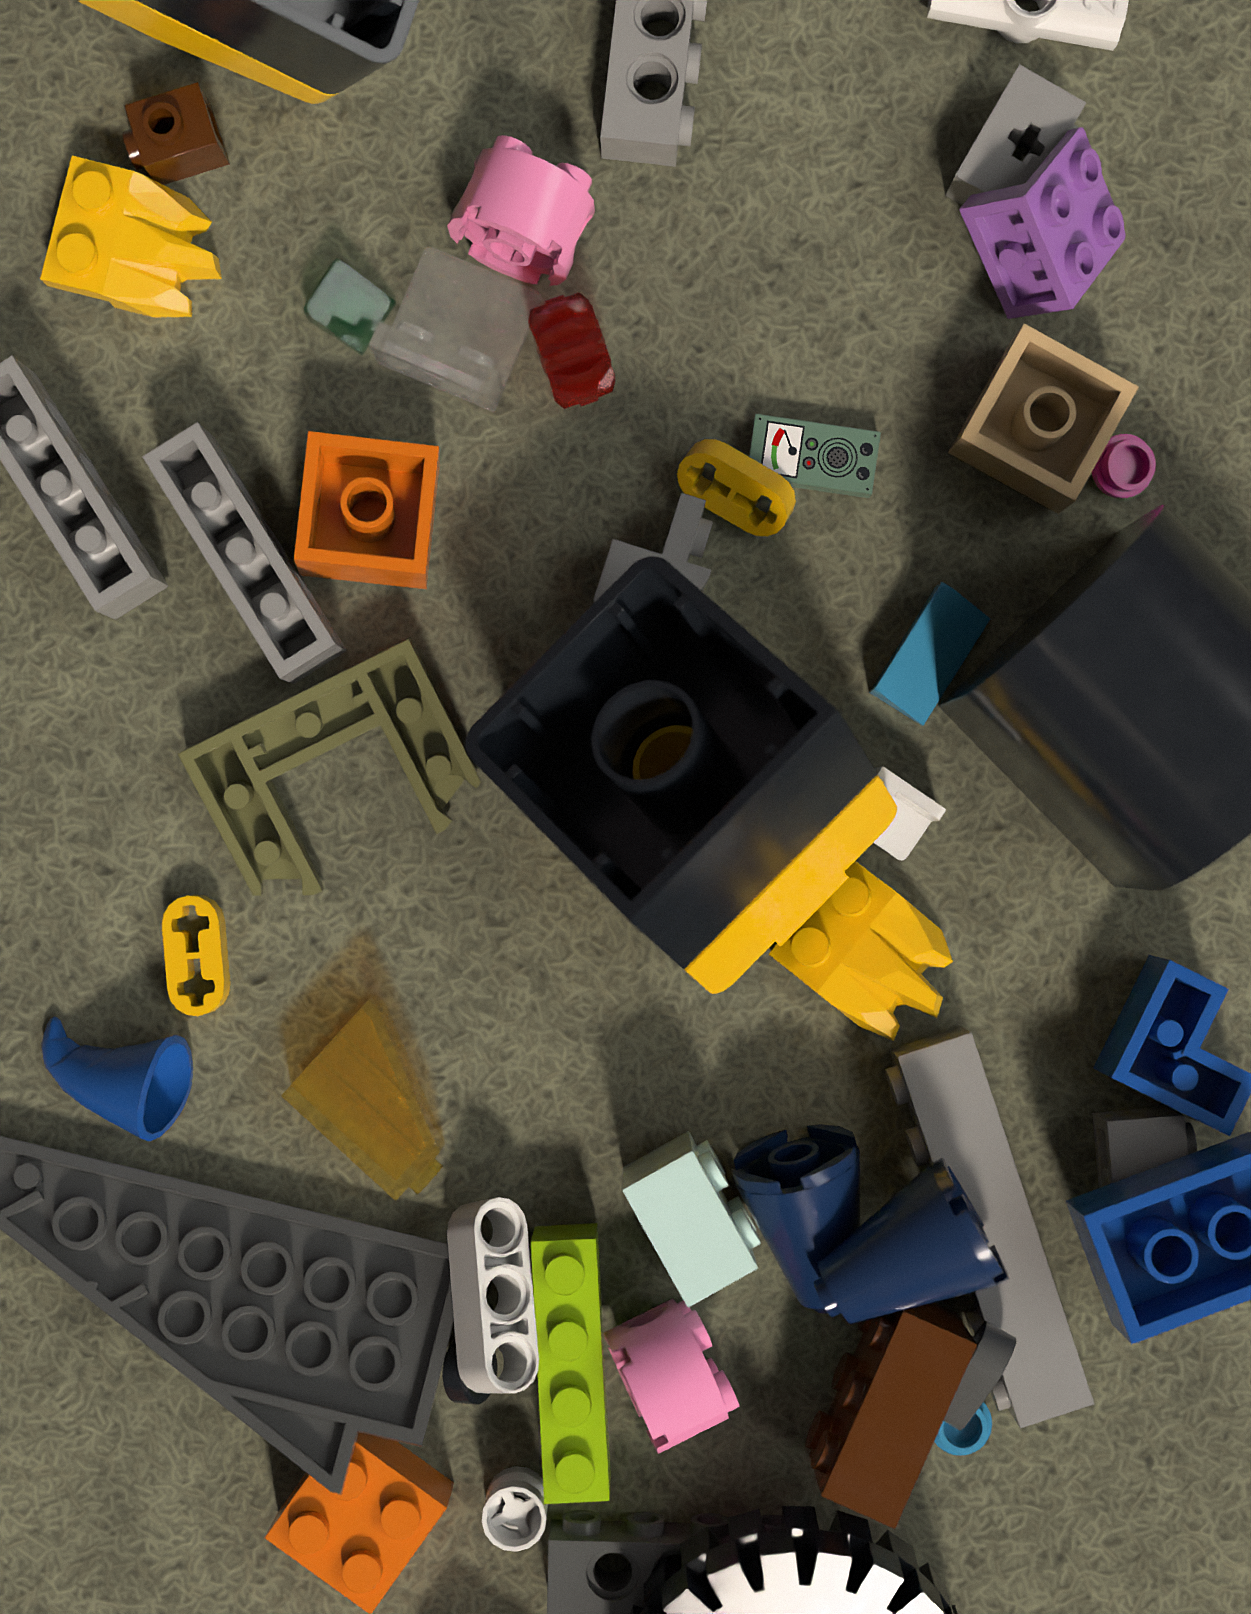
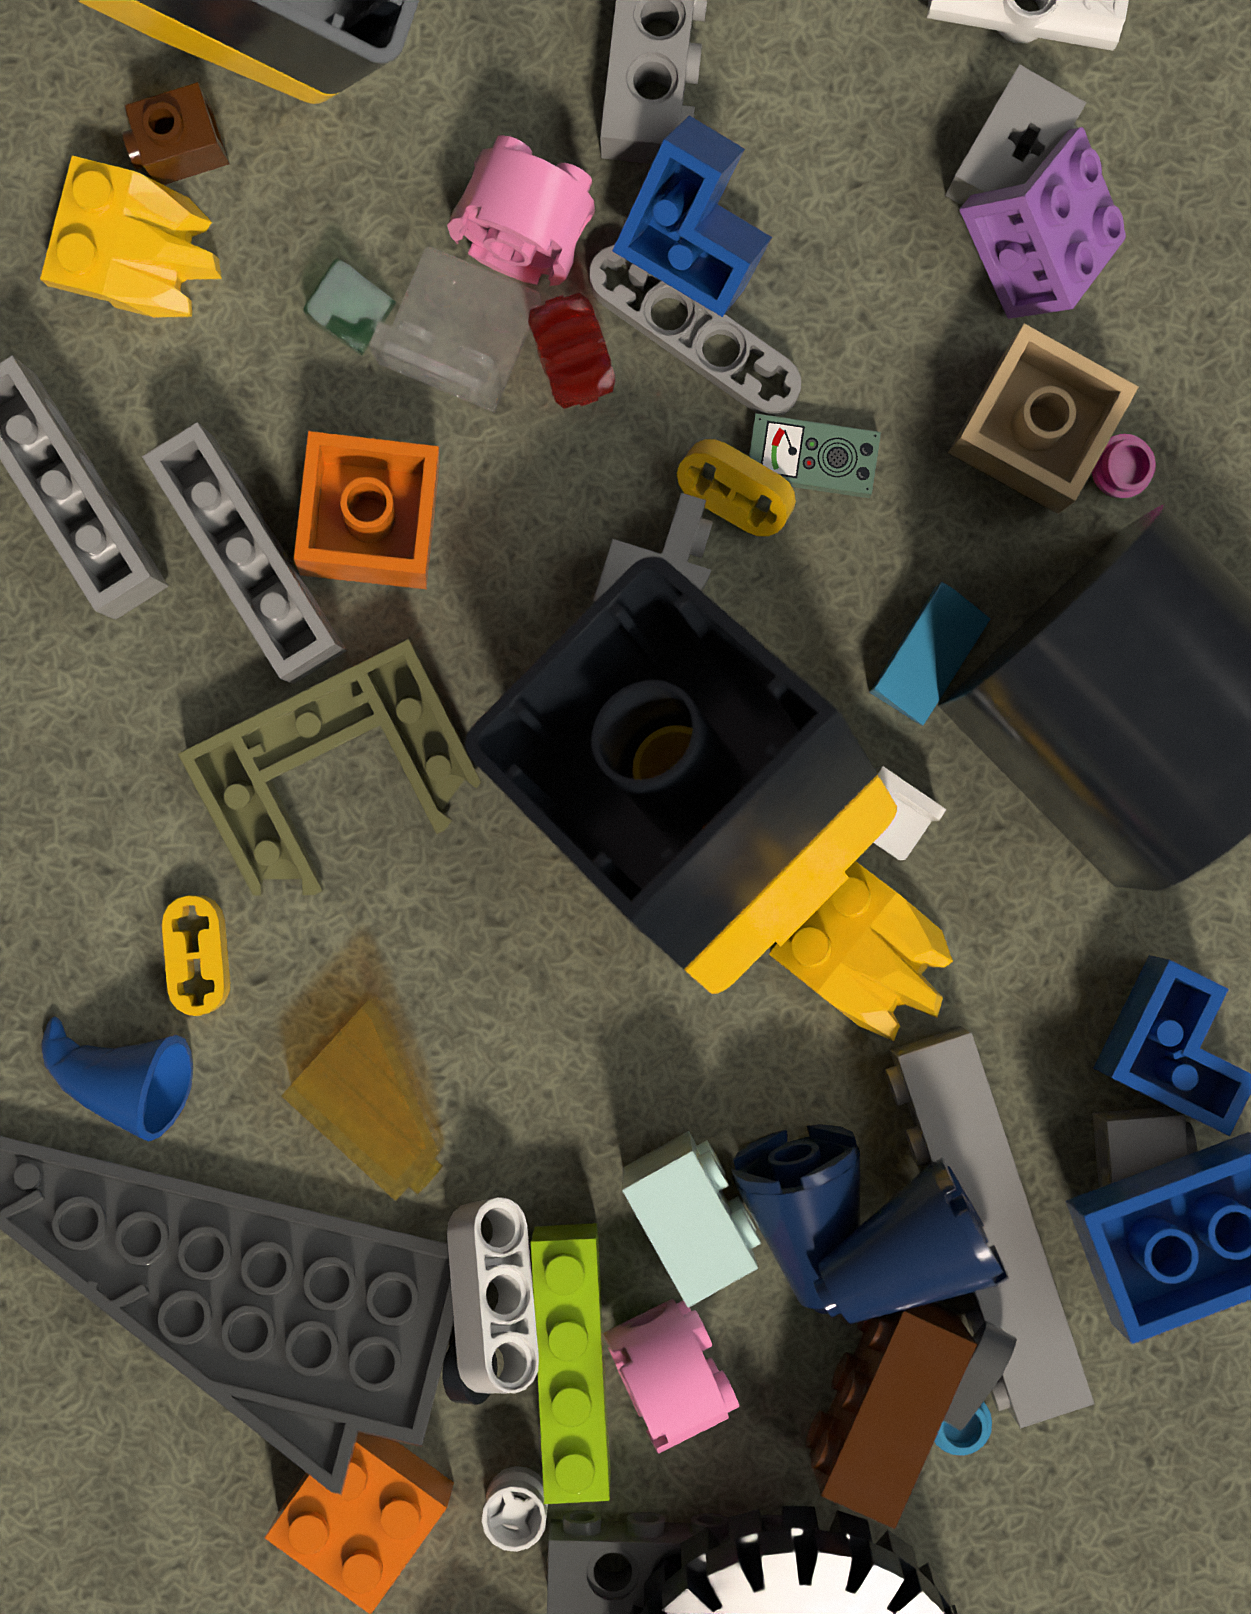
(680, 228): none -> blue brick
(689, 339): none -> light grey beam

